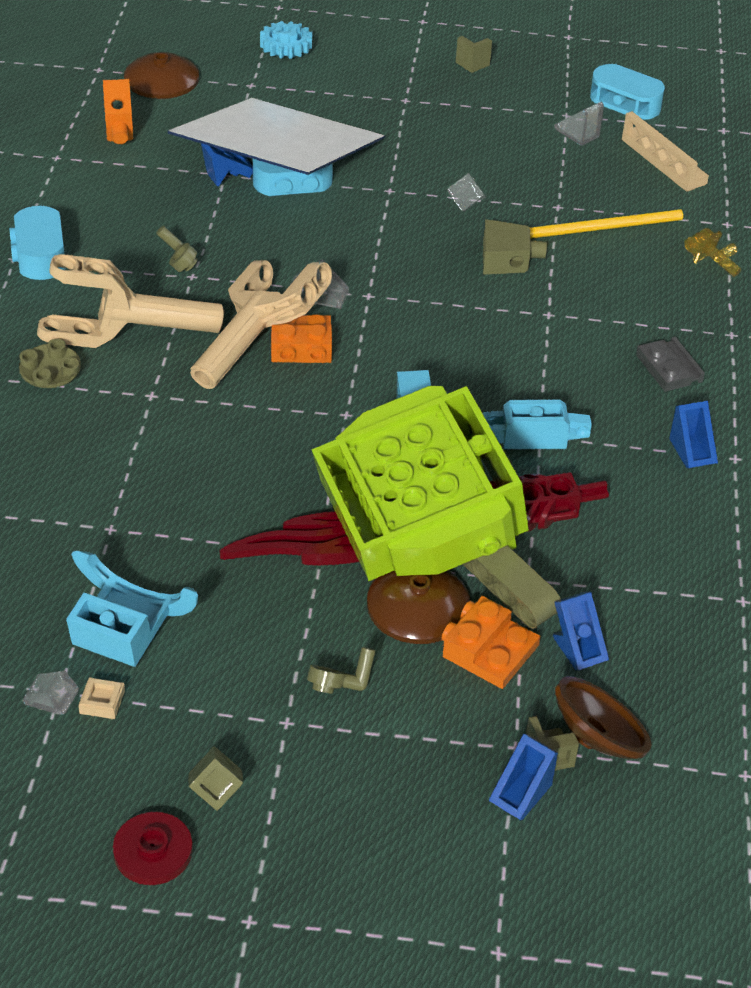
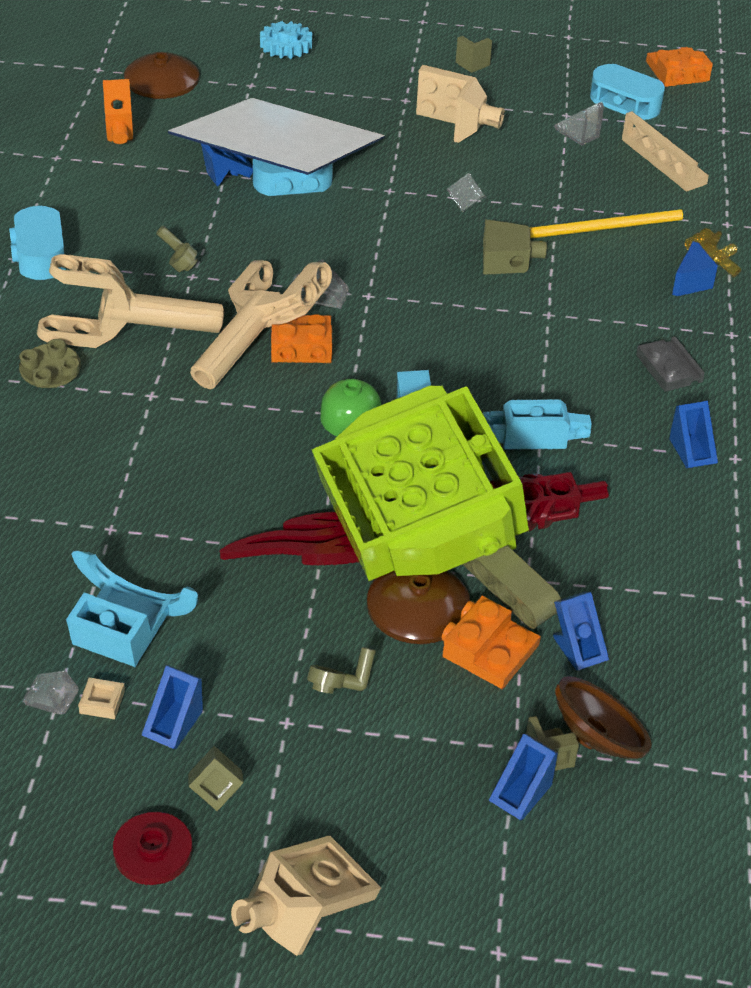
(174, 707): none -> blue slope
(300, 888): none -> tan plate
(345, 403): none -> bright green cylinder
(455, 100): none -> tan plate
(680, 66): none -> orange plate
(695, 272): none -> blue slope

